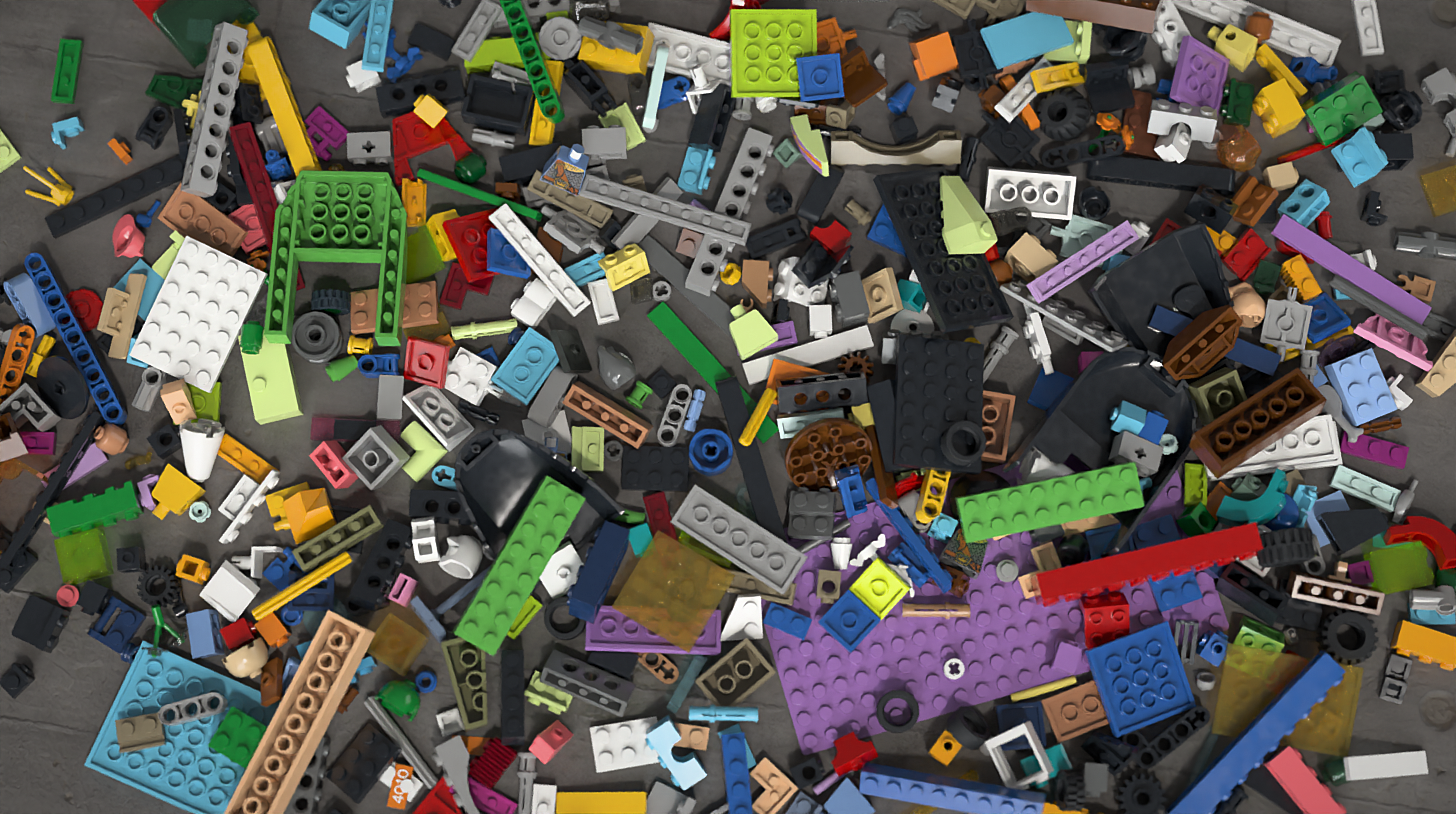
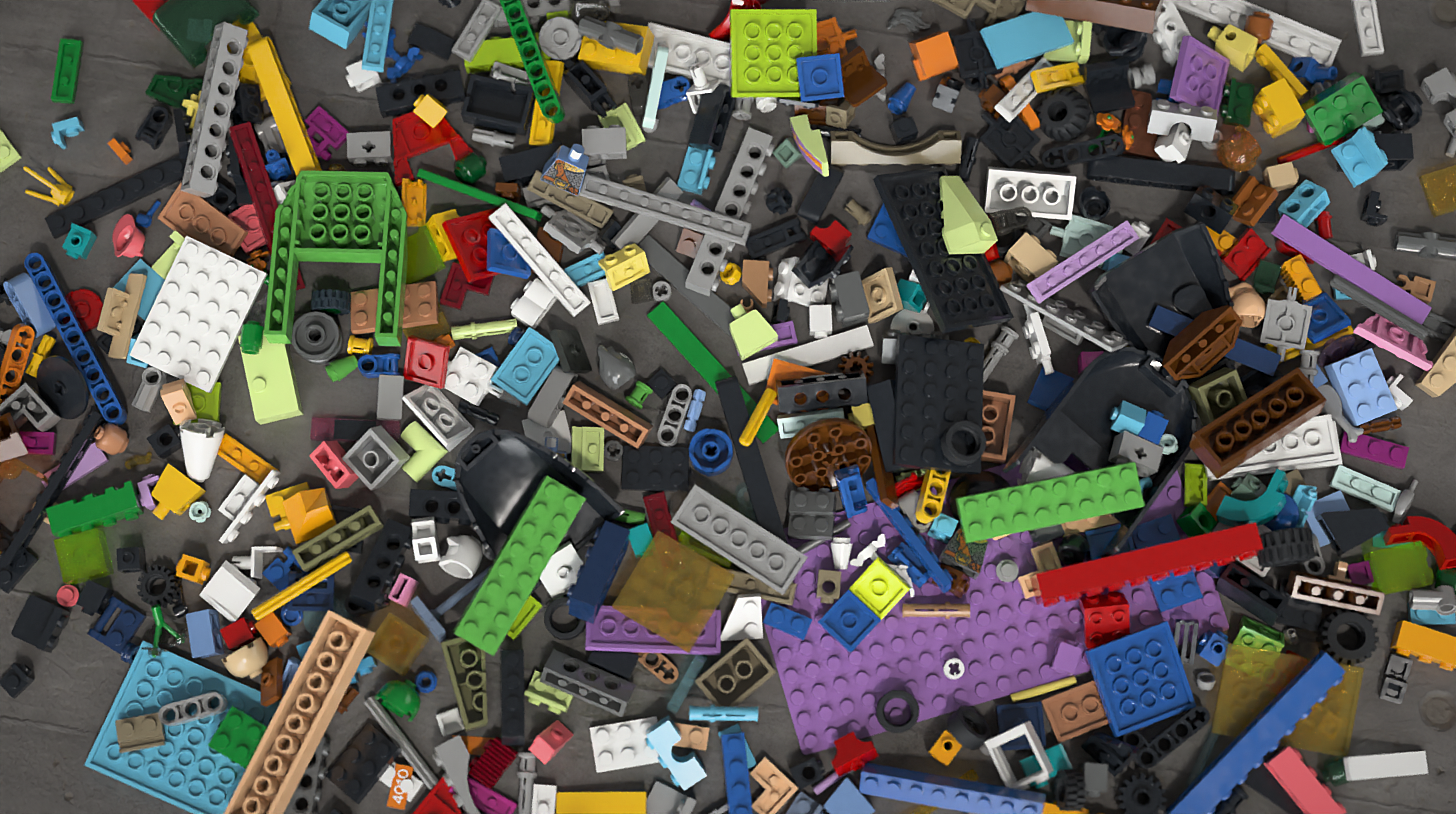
(83, 248): none -> teal brick

